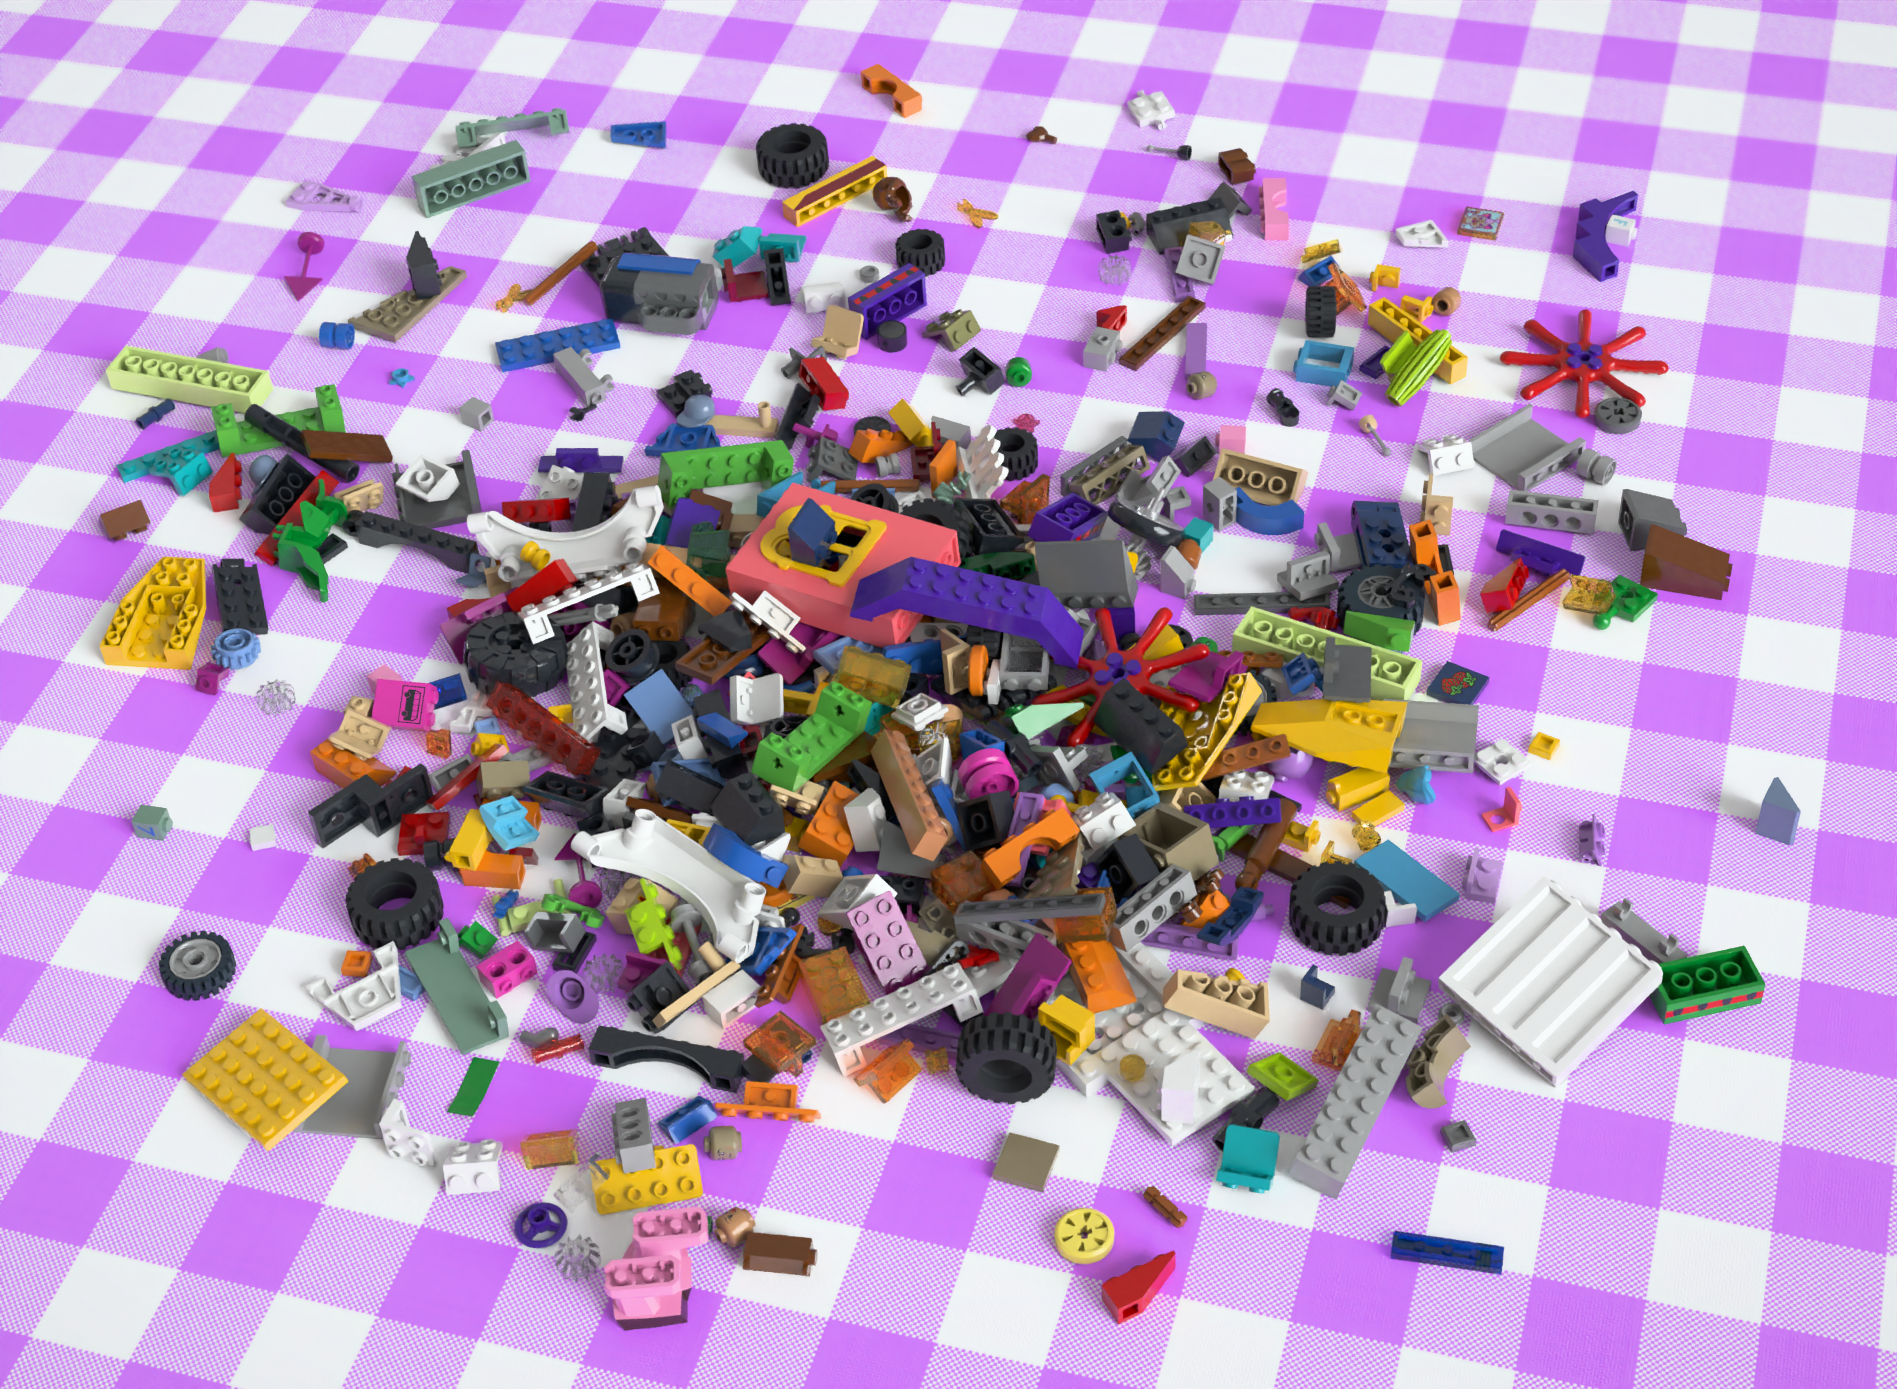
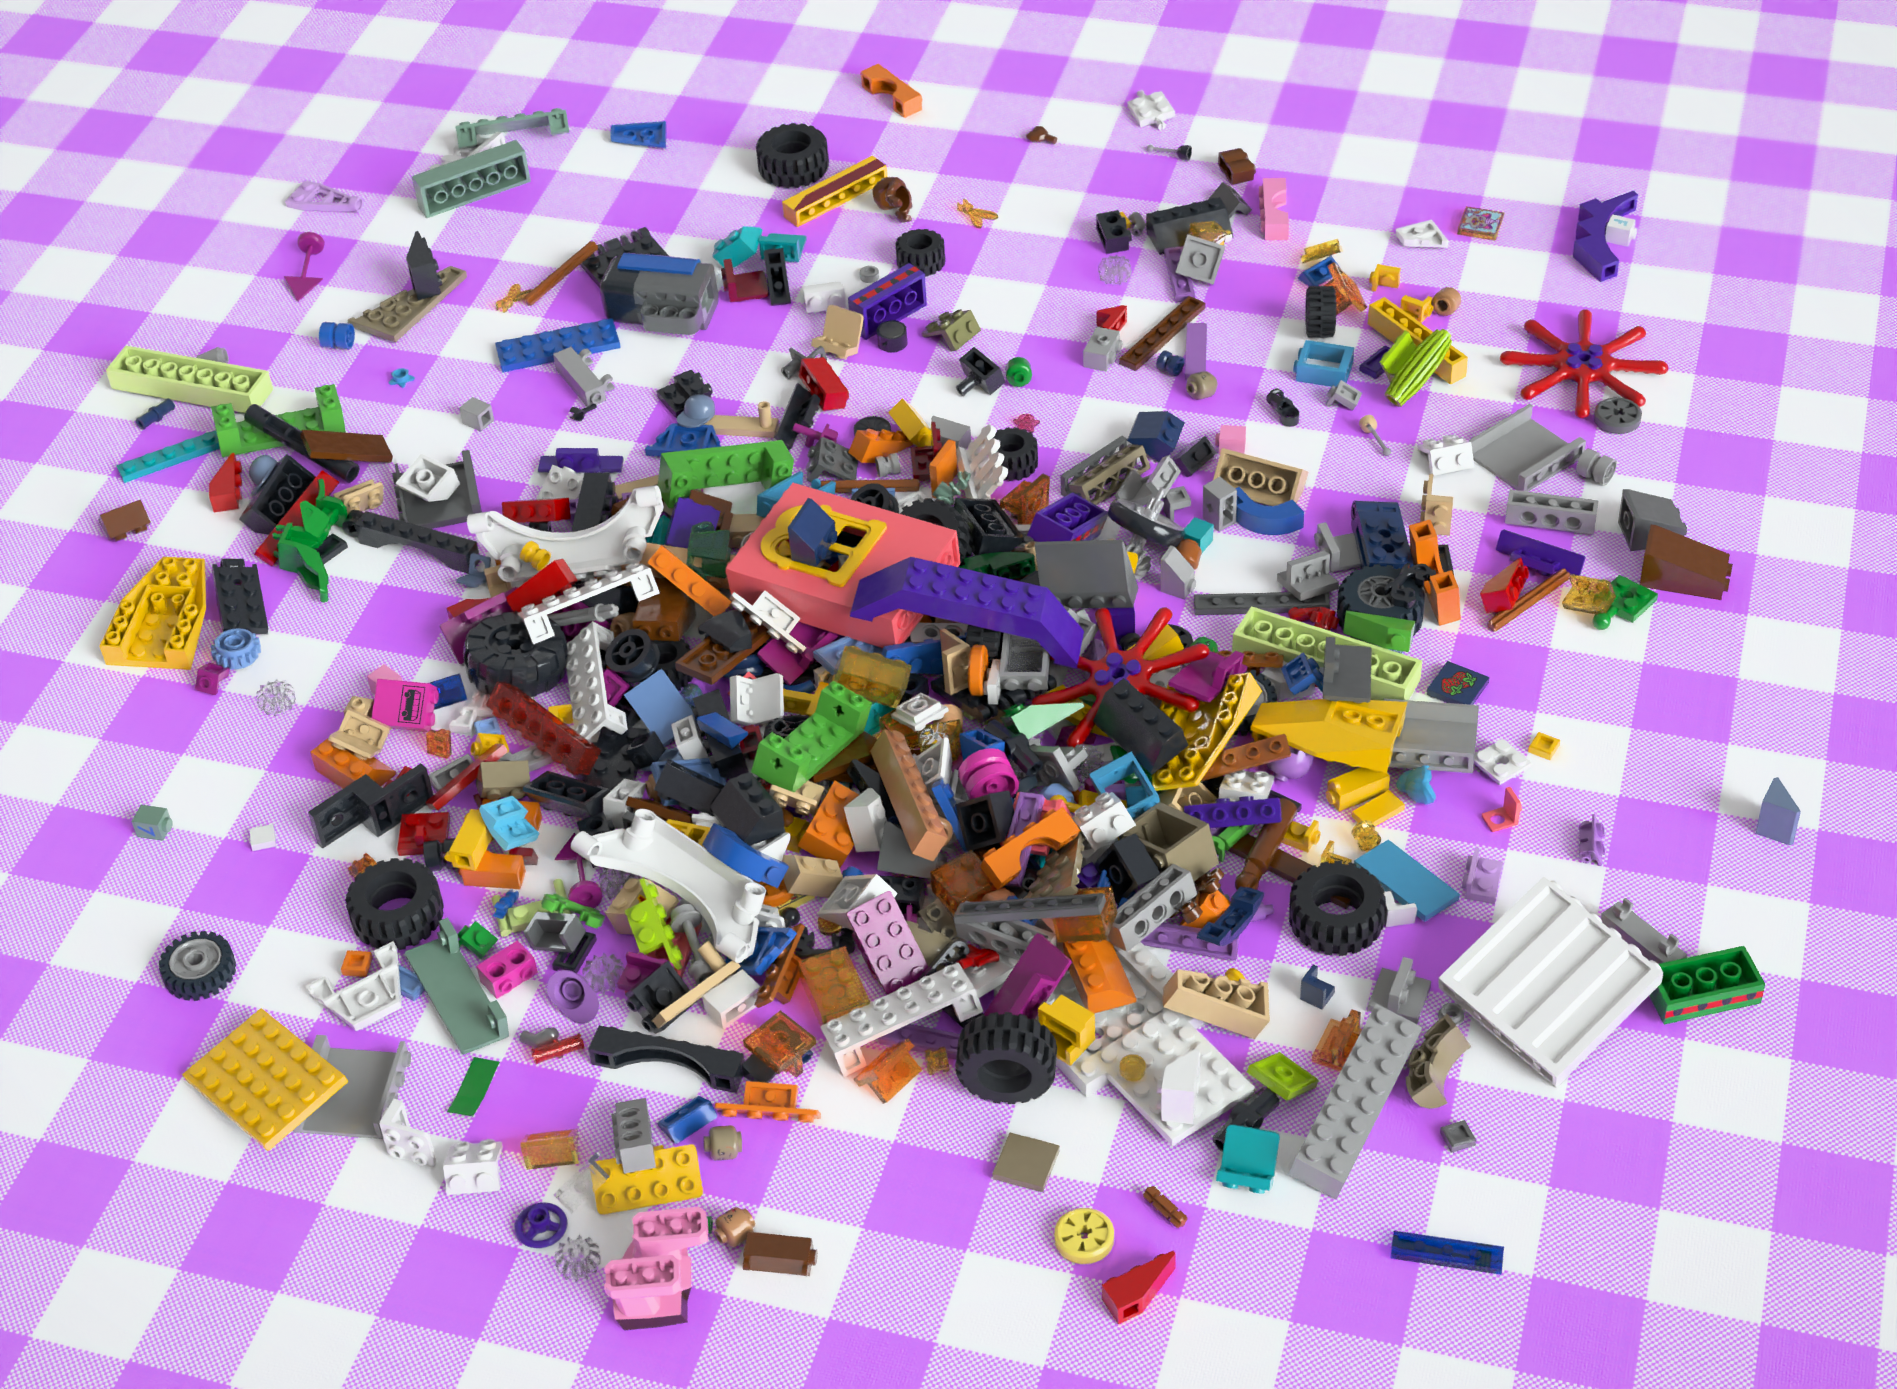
(184, 468): teal bracket -> none
(1171, 363): none -> dark blue wheel

